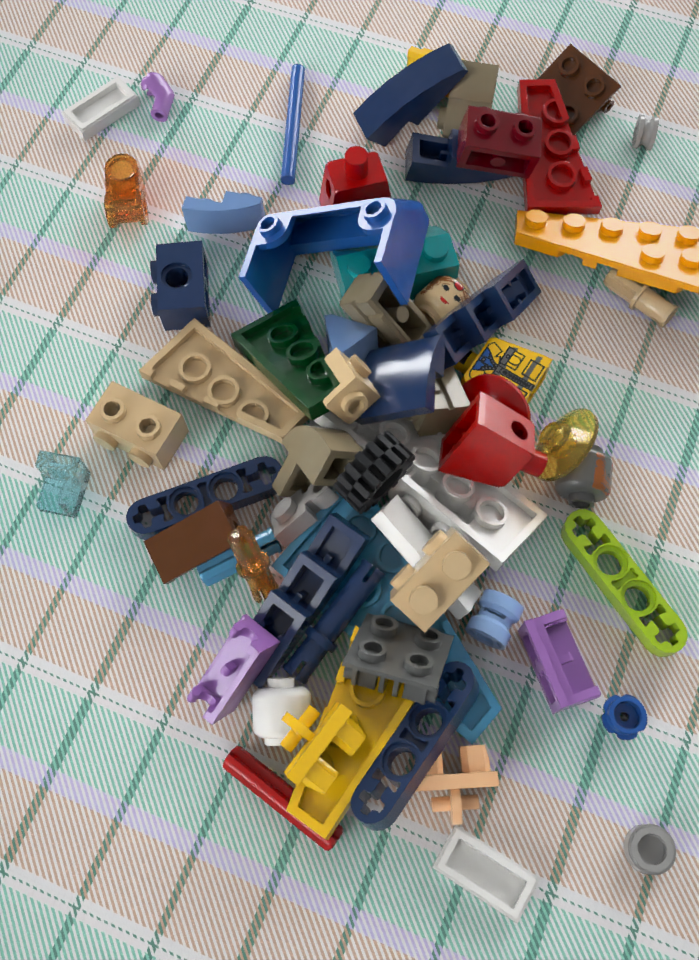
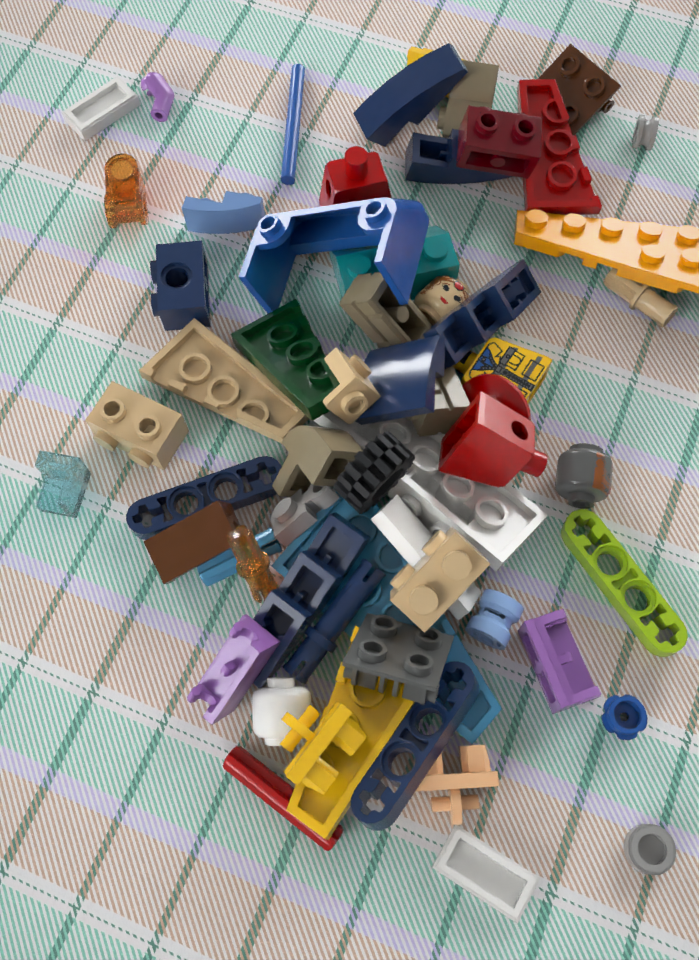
(350, 336): medium blue slope -> none
(567, 442): clear yellow dish -> none

